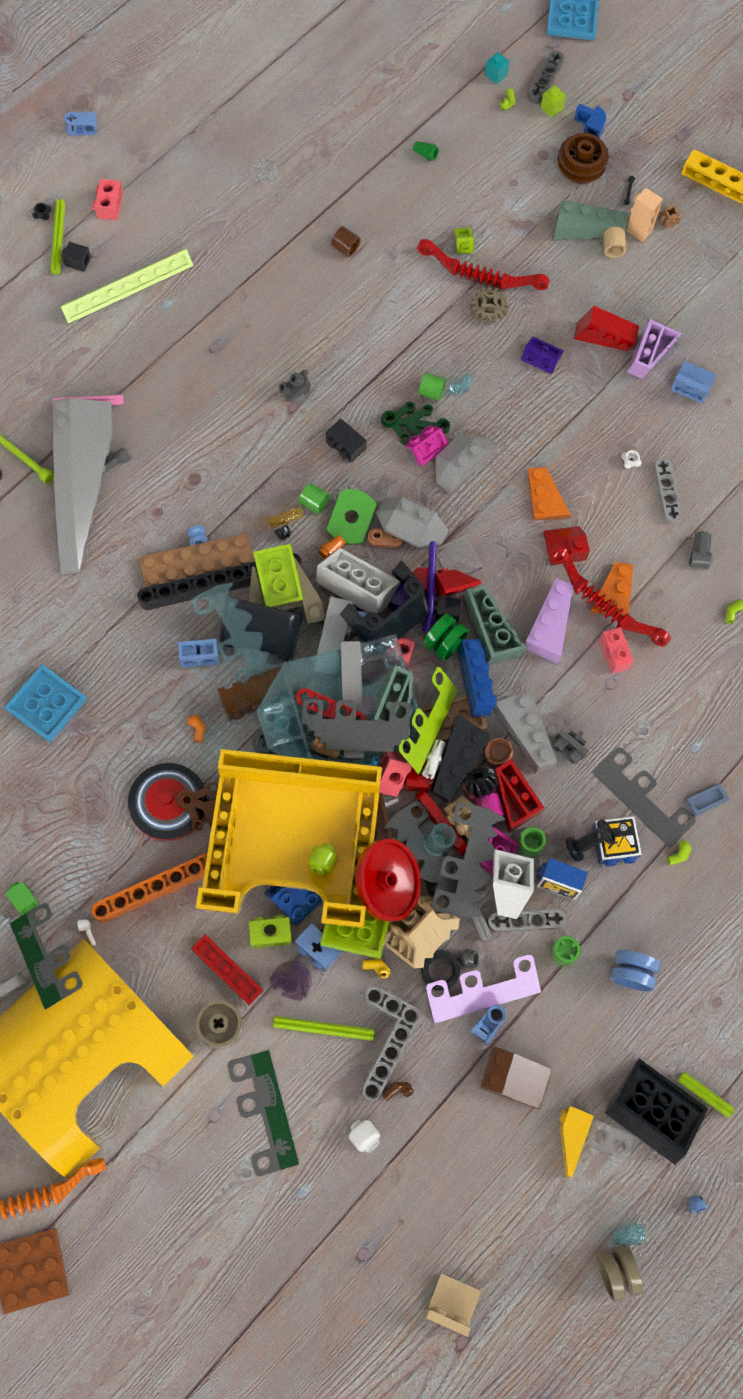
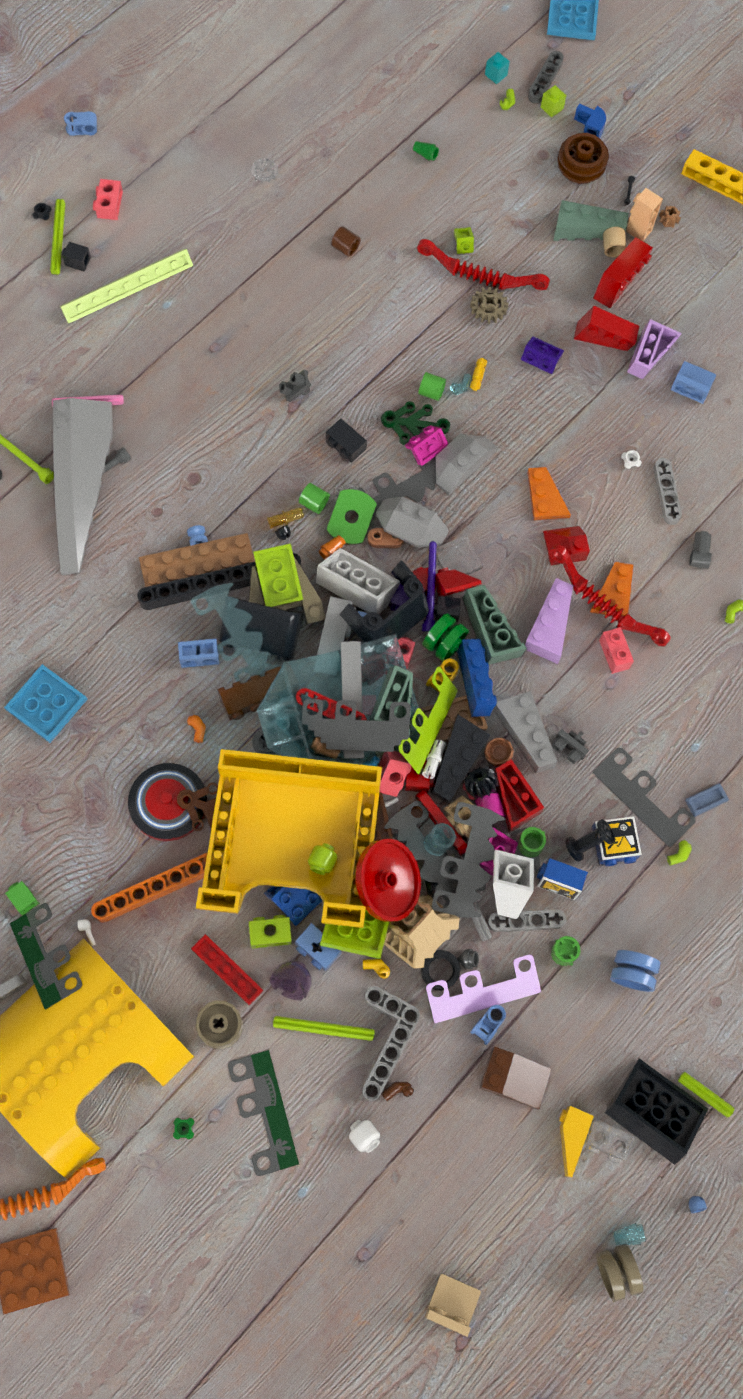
(179, 1133): none -> green plate
(412, 487): none -> dark grey piece
(439, 678): none -> yellow piece
(478, 374): none -> yellow axle
(622, 272): none -> red wedge

